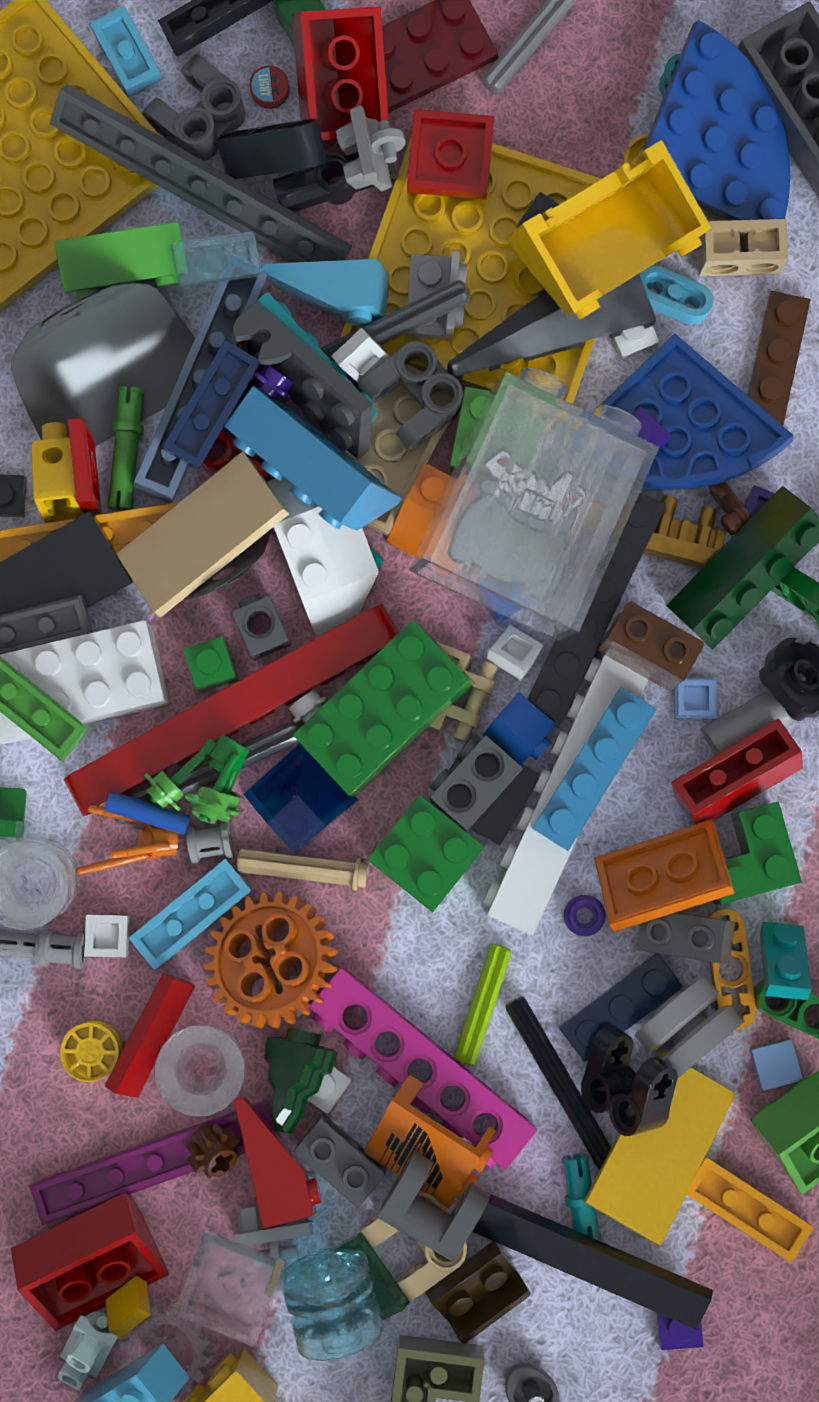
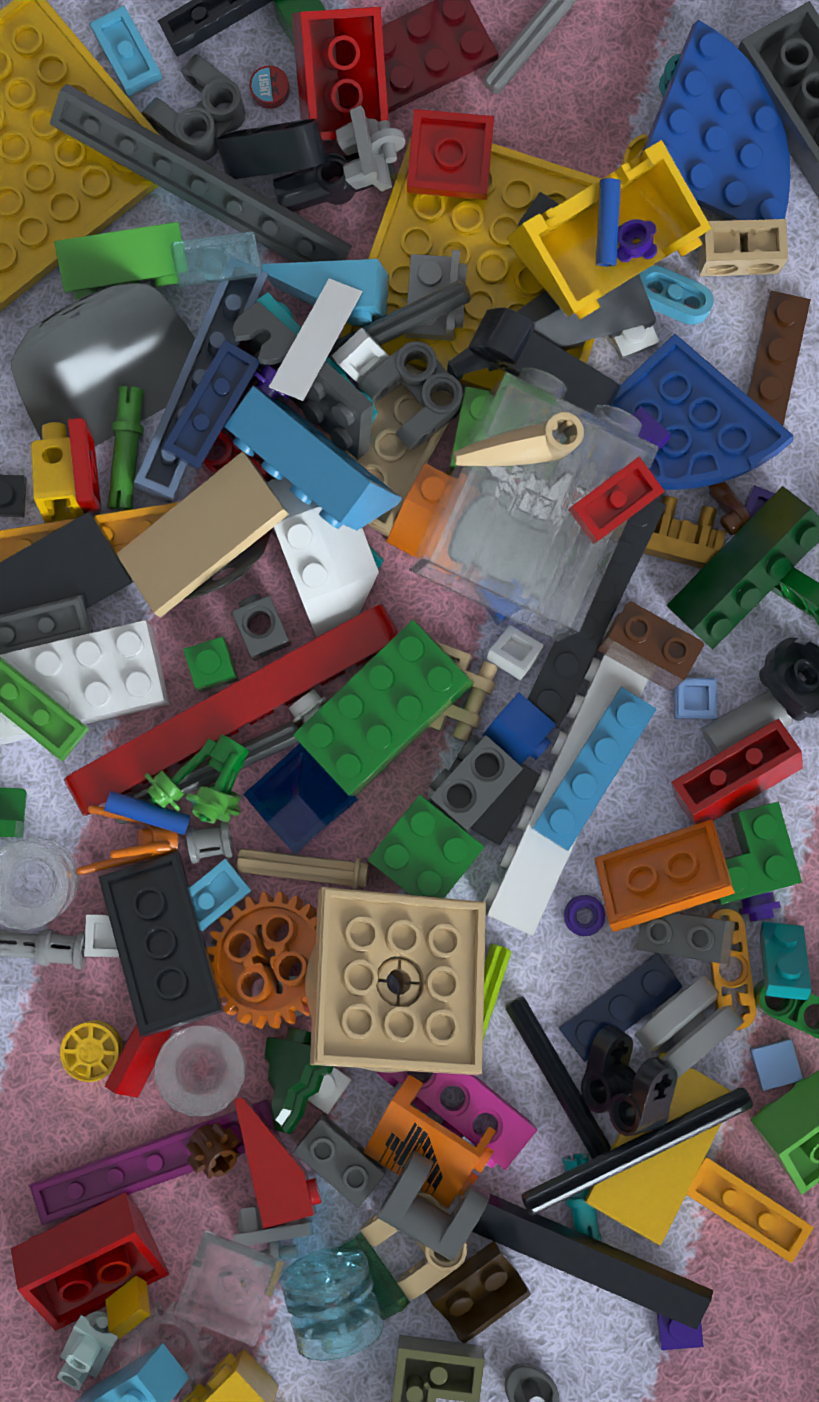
(160, 944): none -> black tile
(315, 339): none -> white sticker
(439, 962): none -> tan piece
(510, 344): none -> black beam
(525, 444): none -> tan piece
(608, 222): none -> blue piece
(616, 500): none -> red plate
(634, 230): none -> dark purple plate
(636, 1151): none -> black axle
(759, 907): none -> dark purple plate

